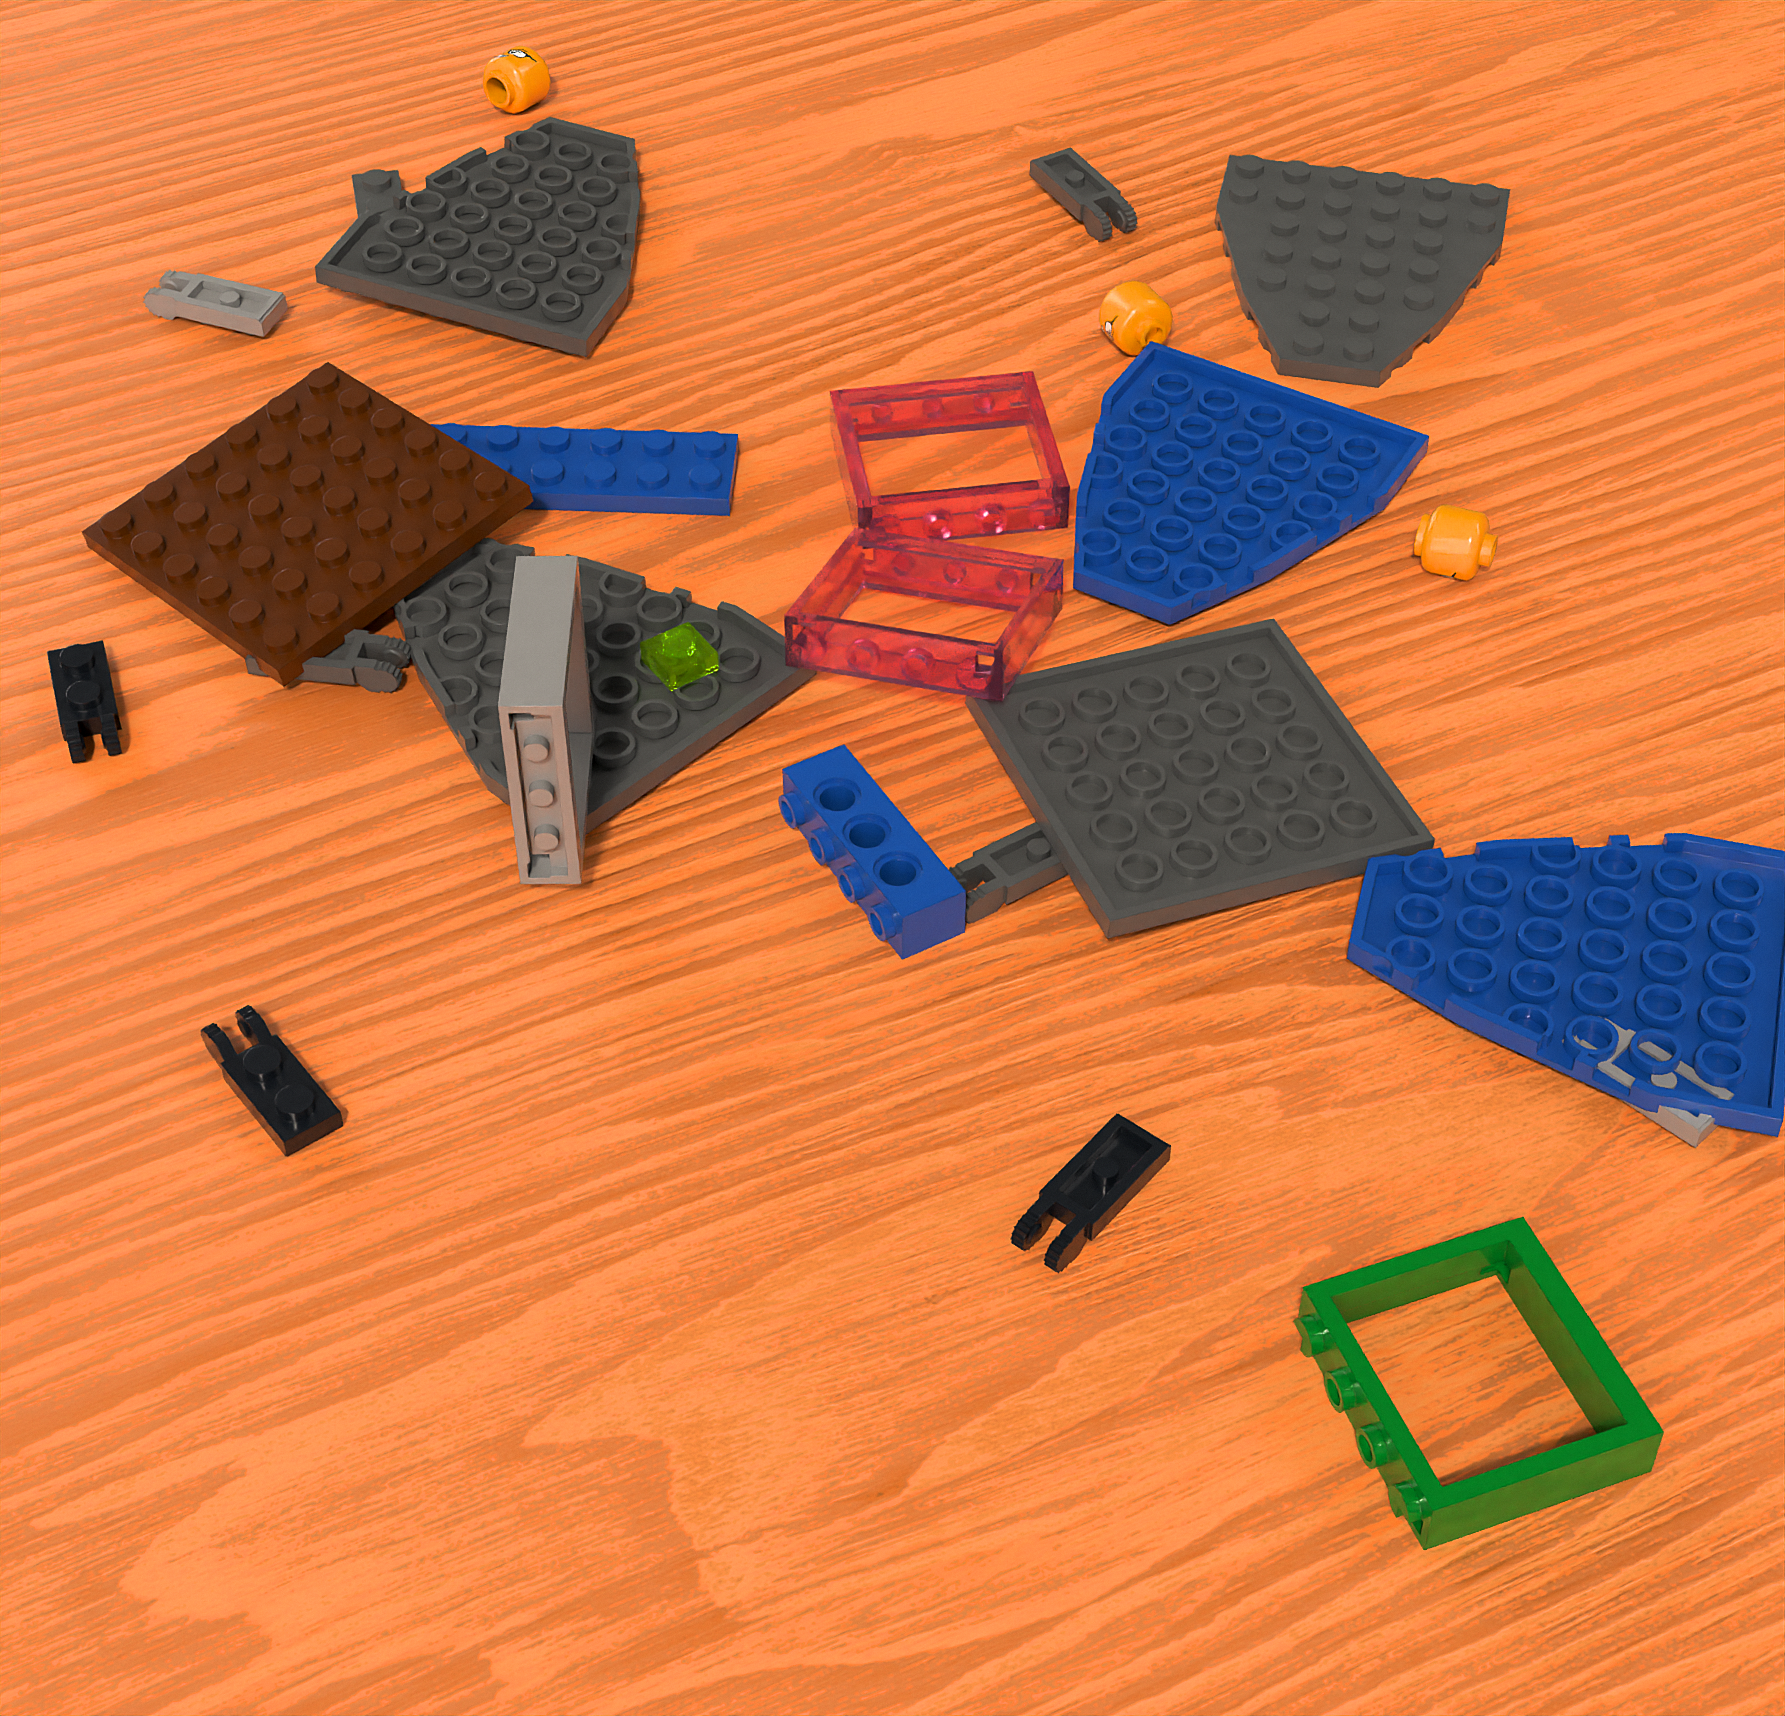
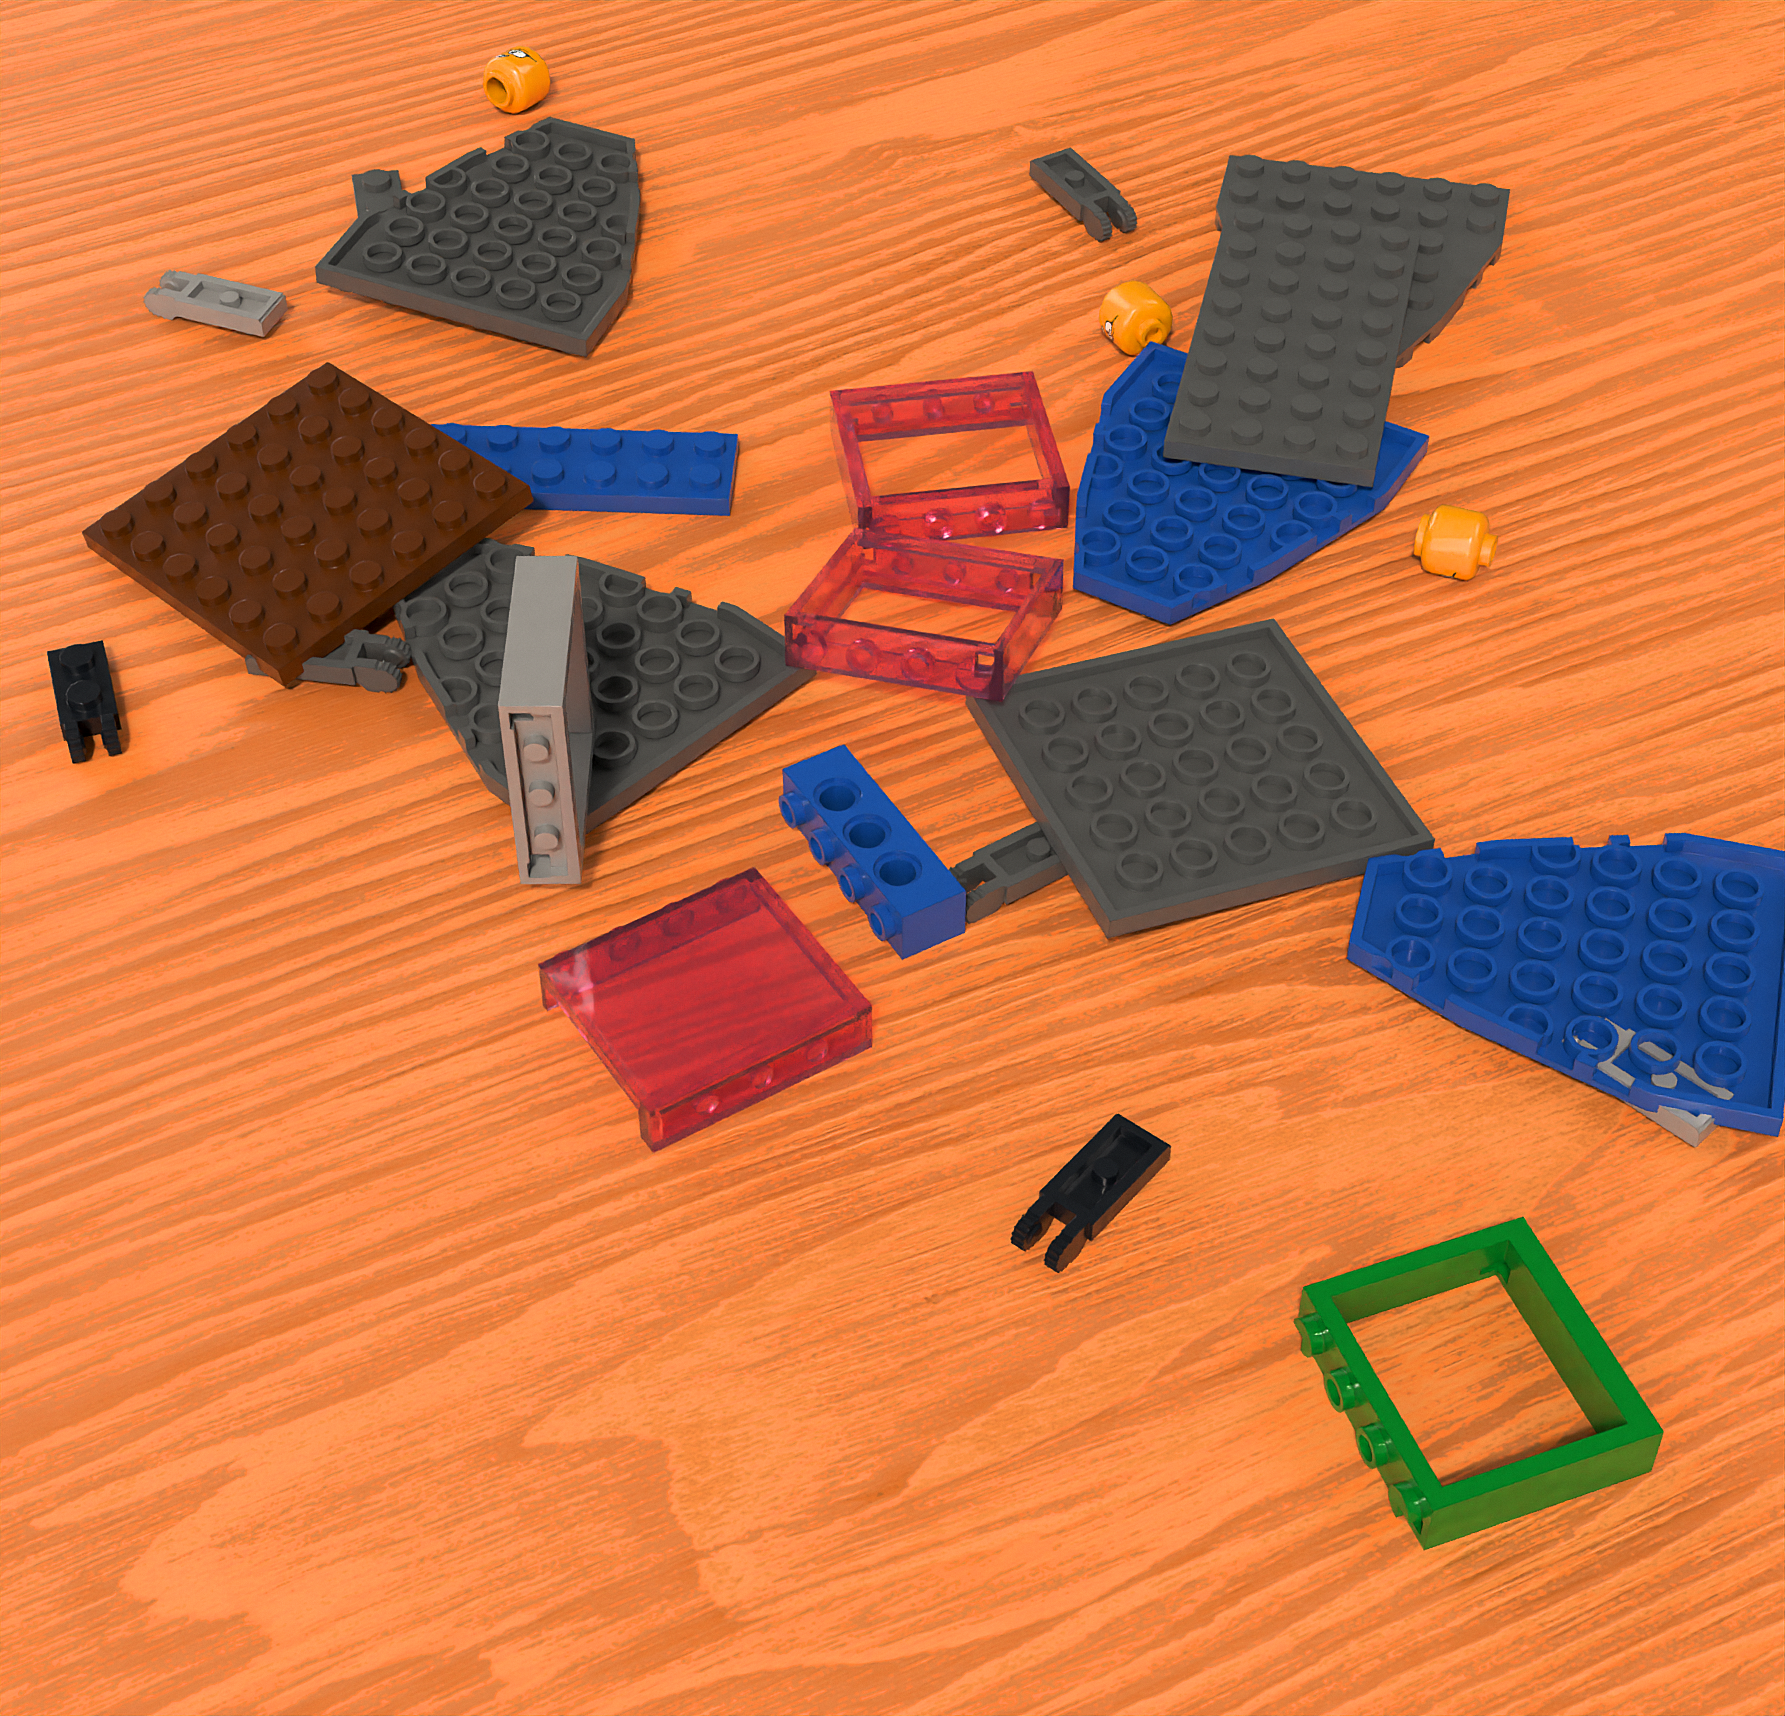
(273, 1084): black hinge -> none
(679, 656): clear neon green plate -> none
(709, 1005): none -> clear pink panel
(1295, 347): none -> dark grey plate

